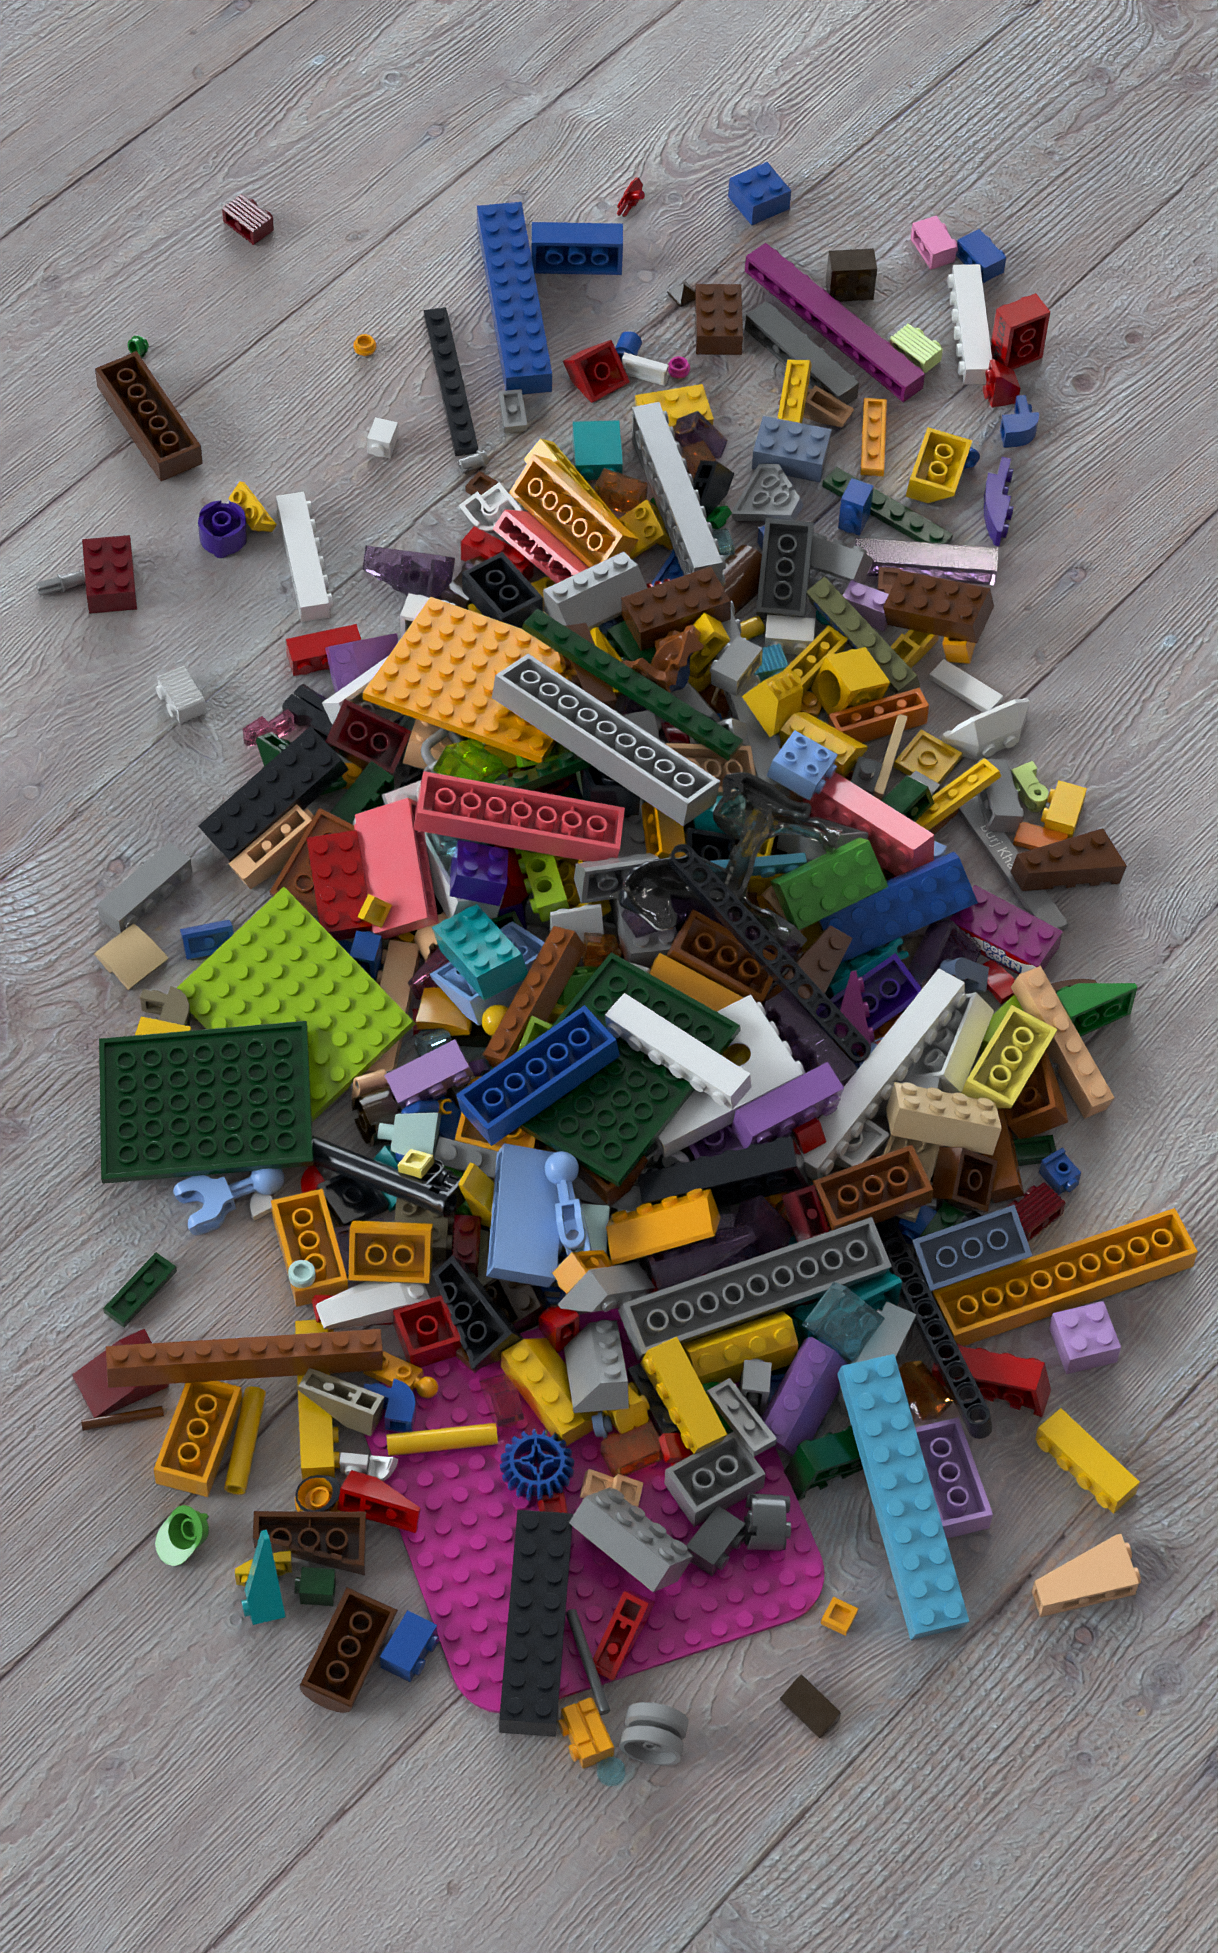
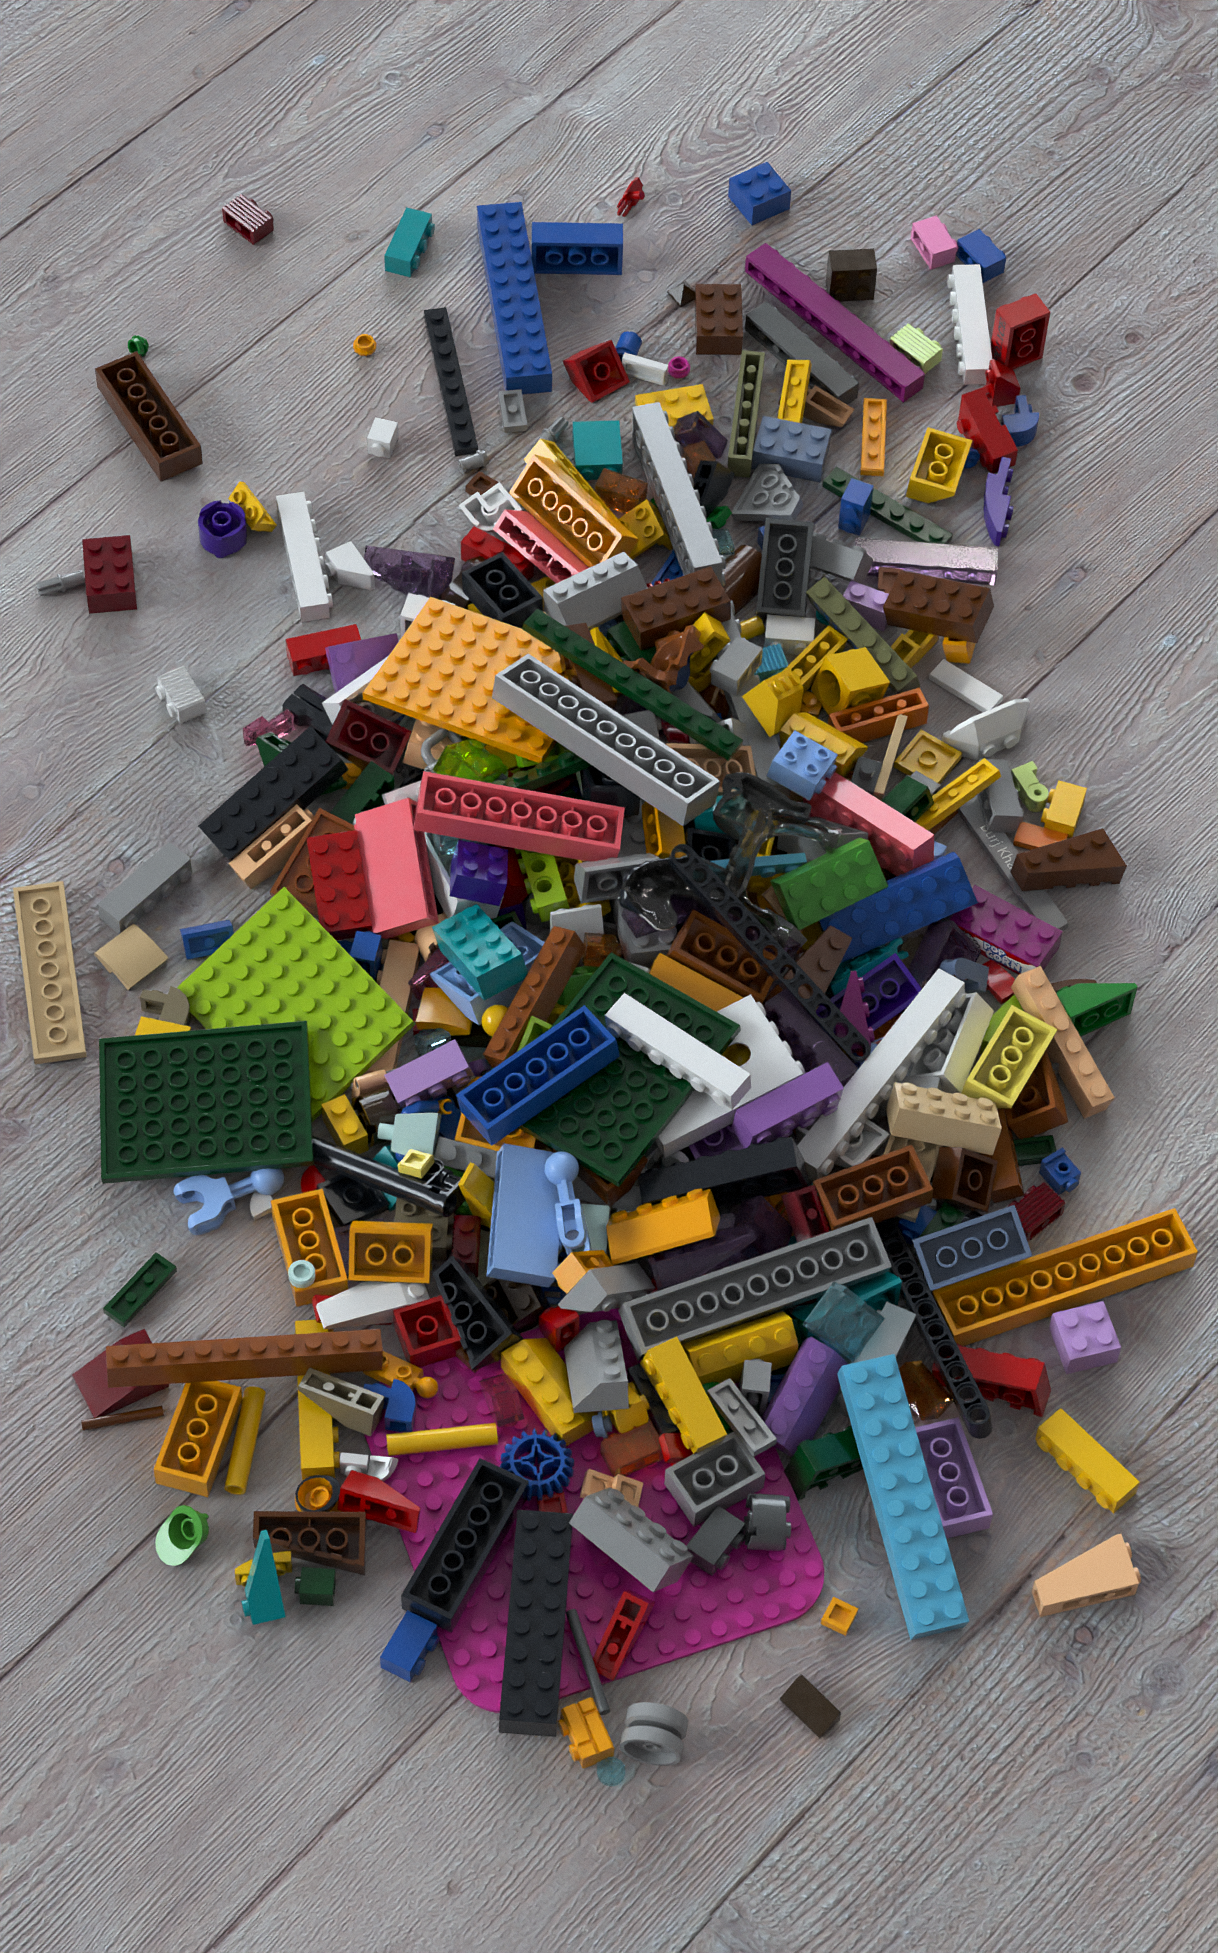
(49, 972): none -> tan plate
(344, 1125): none -> yellow brick
(347, 1651): reddish brown brick -> none
(349, 567): none -> white slope
(374, 910): yellow plate -> none
(409, 242): none -> teal brick
(465, 1545): none -> black brick
(553, 431): none -> light grey axle
(746, 413): none -> olive brick
(809, 1135): red tile -> none
(979, 423): none -> red wedge

